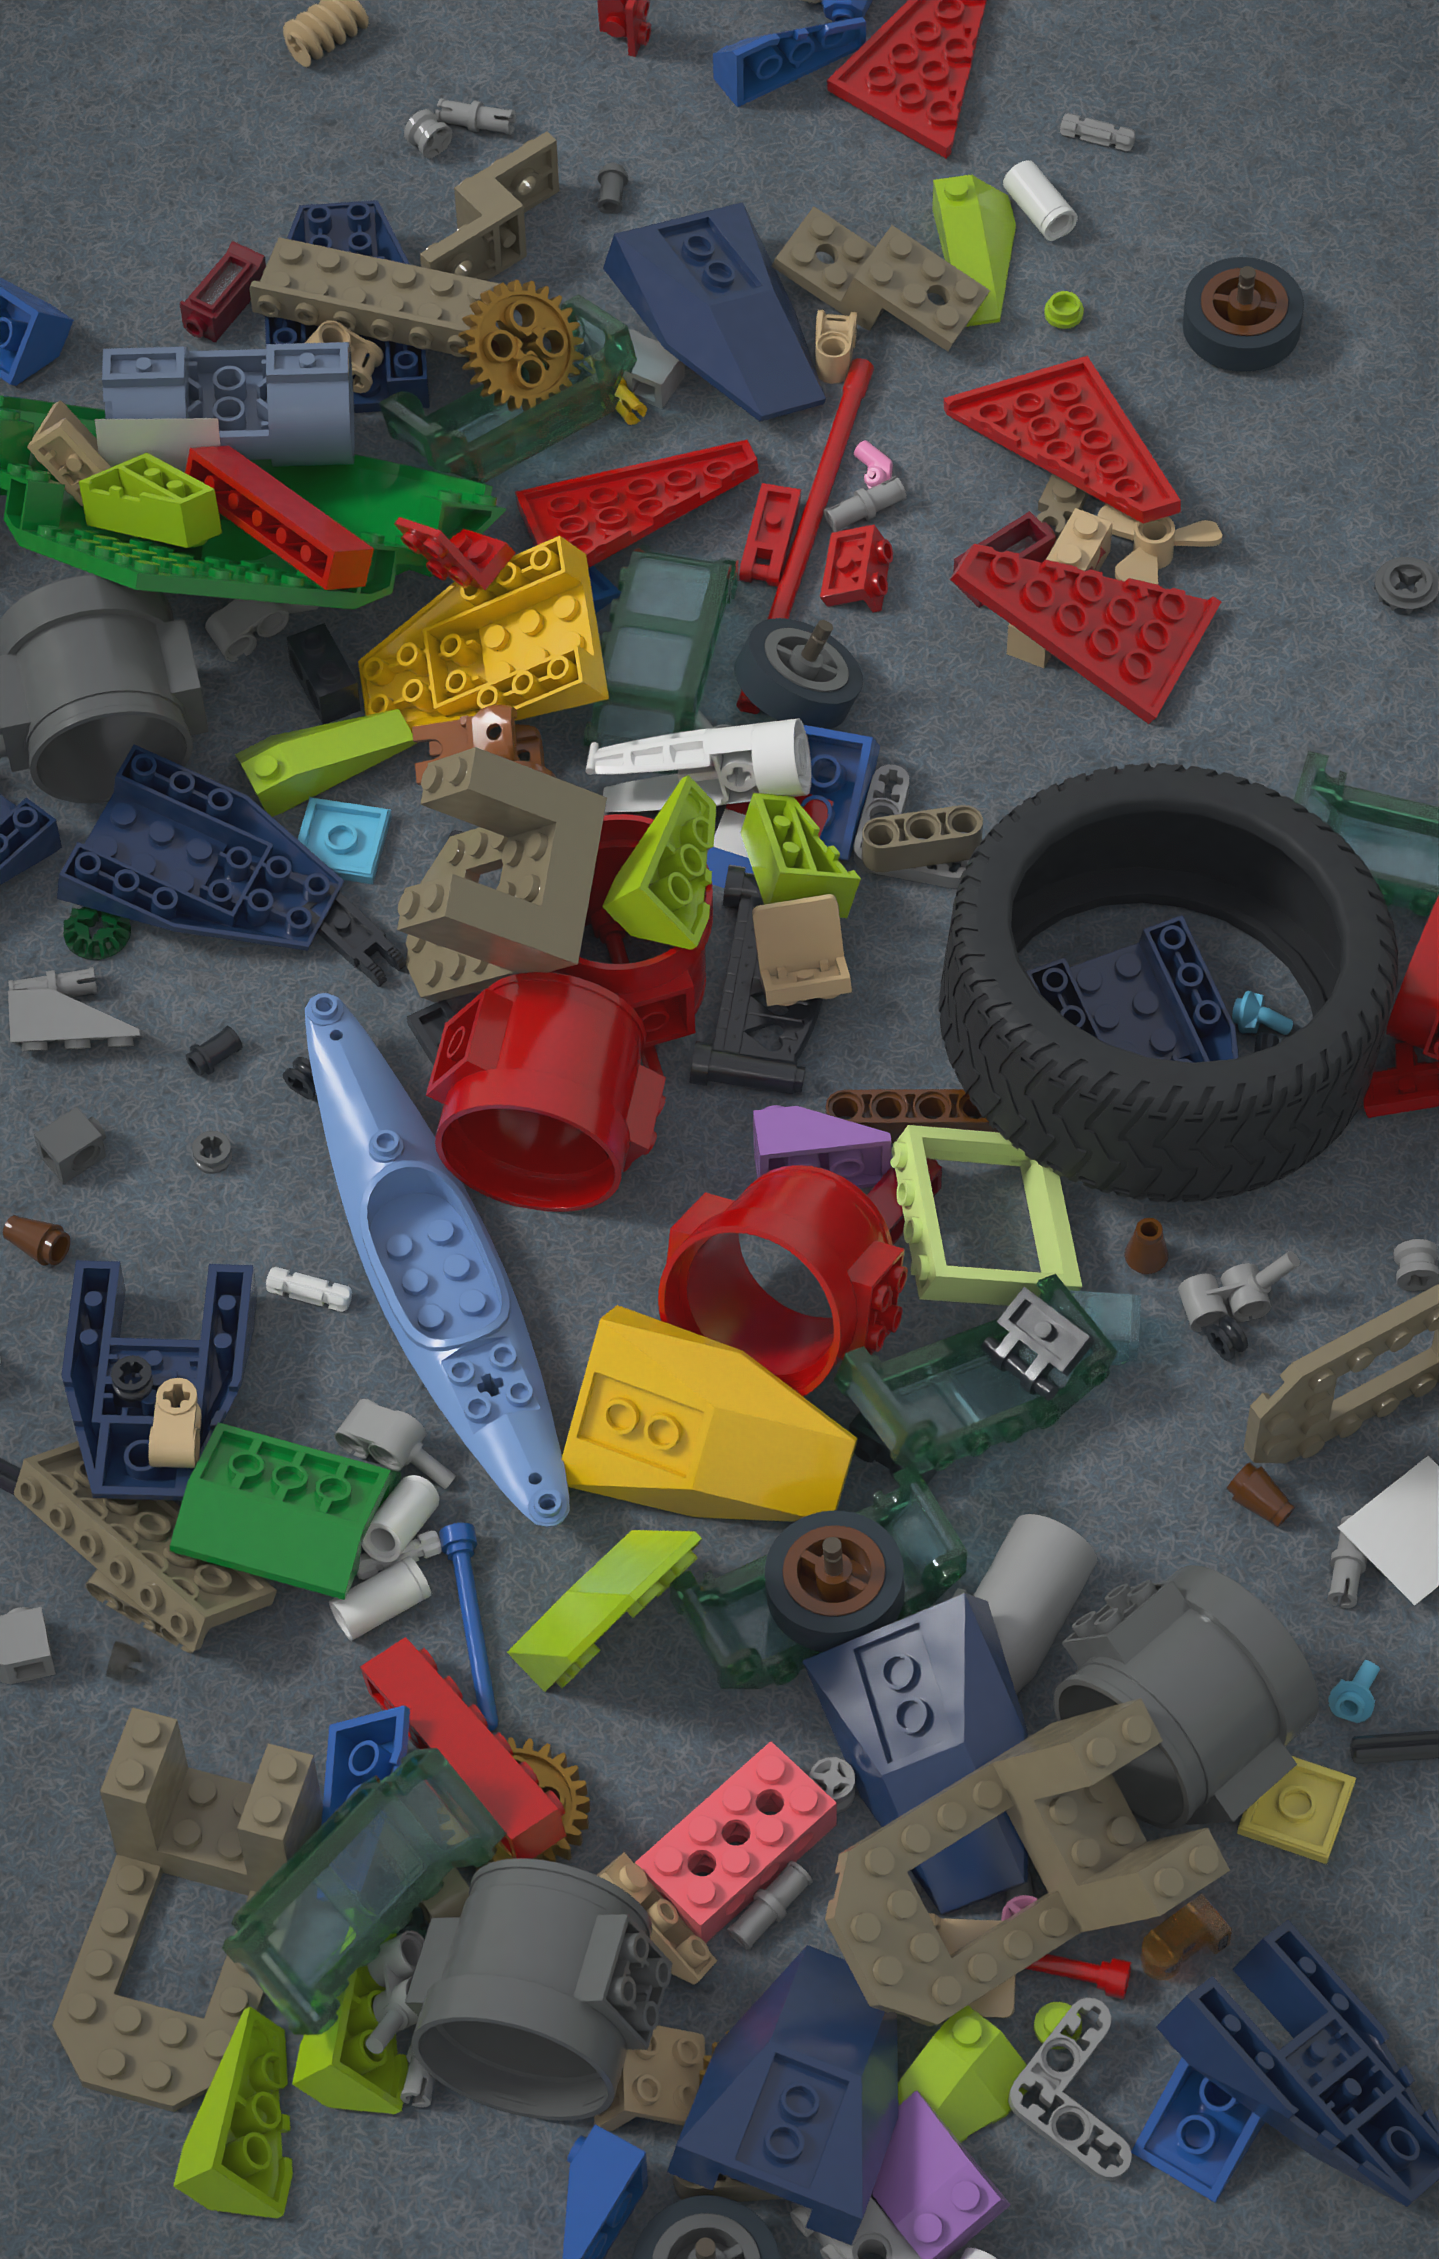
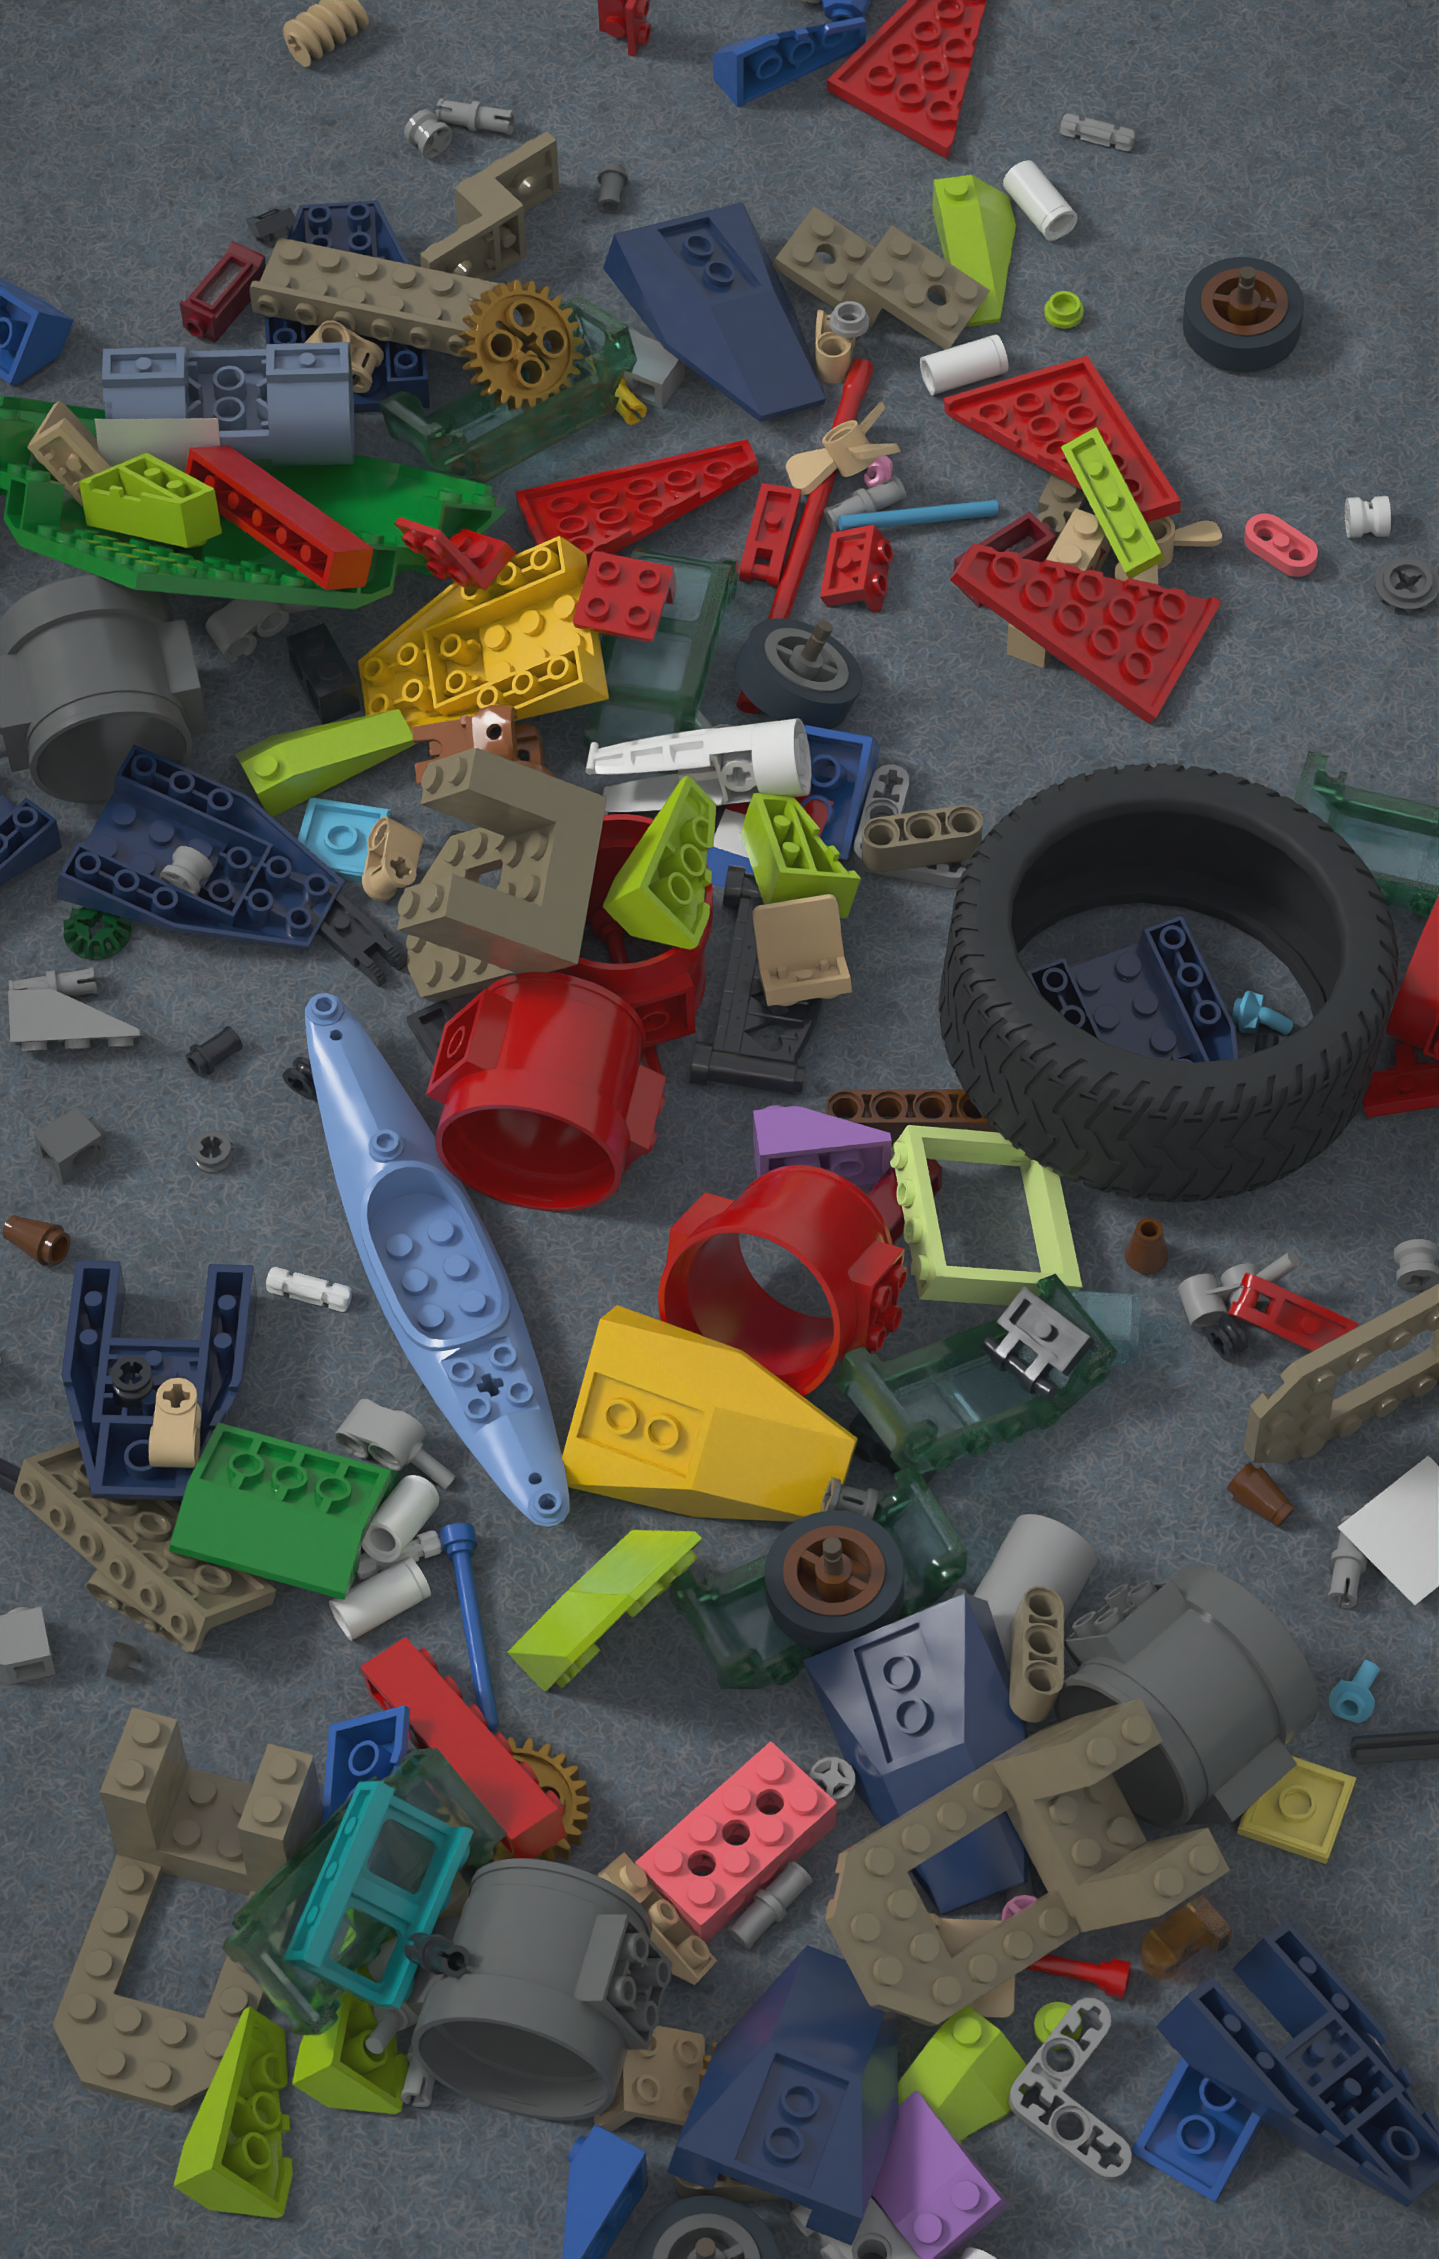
(187, 869): none -> light grey wheel
(272, 223): none -> black hinge
(349, 1884): none -> teal window
(390, 859): none -> tan piece
(437, 1954): none -> black pin
(624, 596): none -> red bracket
(844, 450): none -> tan piece
(849, 320): none -> light grey plate
(849, 1499): none -> dark grey bush
(920, 515): none -> dark azure bar
(964, 364): none -> white pin
(1036, 1654): none -> dark tan beam
(1113, 503): none -> lime plate
(1283, 545): none -> coral plate
(1288, 1315): none -> red plate
(1367, 517): none -> white wheel

